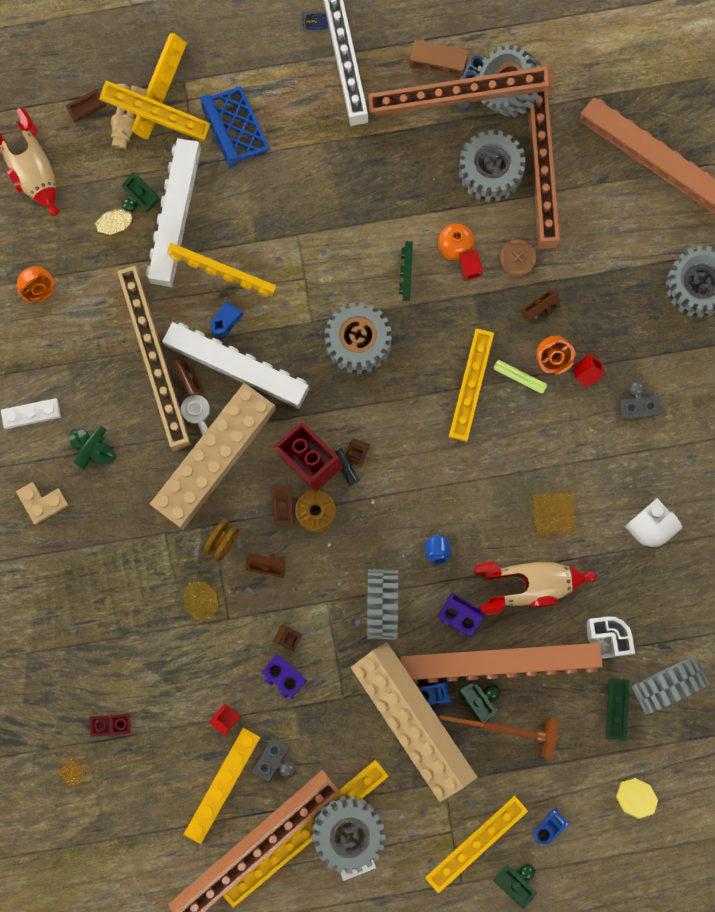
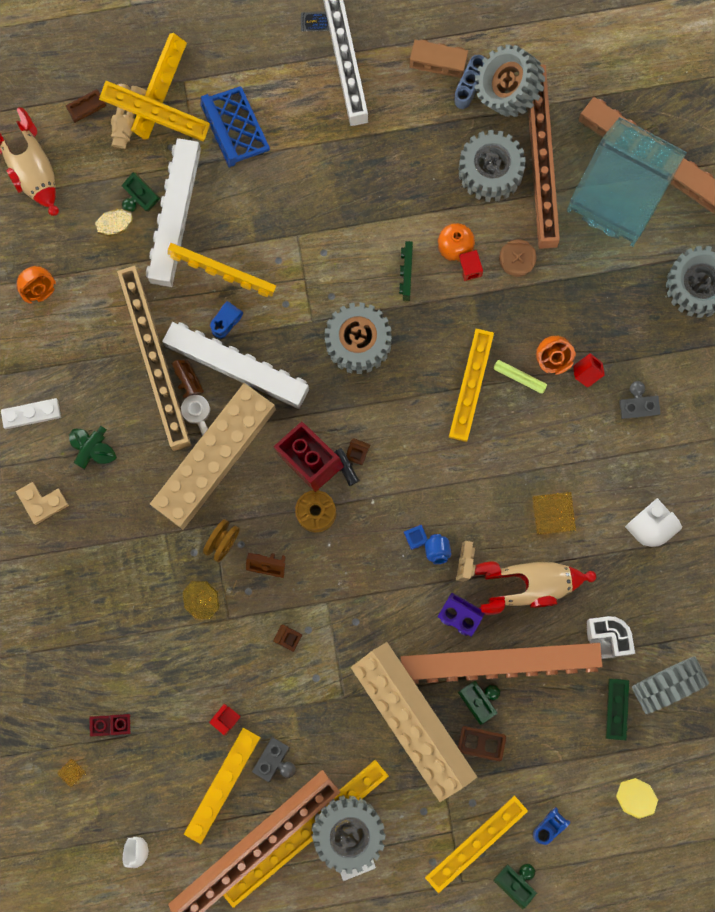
(135, 852): none -> white hair
(282, 504): reddish brown plate -> none
(287, 672): dark purple brick -> none
(382, 604): light grey wheel -> none
(415, 537): none -> blue tile
(435, 695): blue piece -> none
(462, 91): nougat brick -> none
(466, 567): none -> tan plate
(482, 736): none -> reddish brown piece
(542, 303): reddish brown plate -> none
(546, 737): dark orange piece -> none
(625, 180): none -> clear light blue container

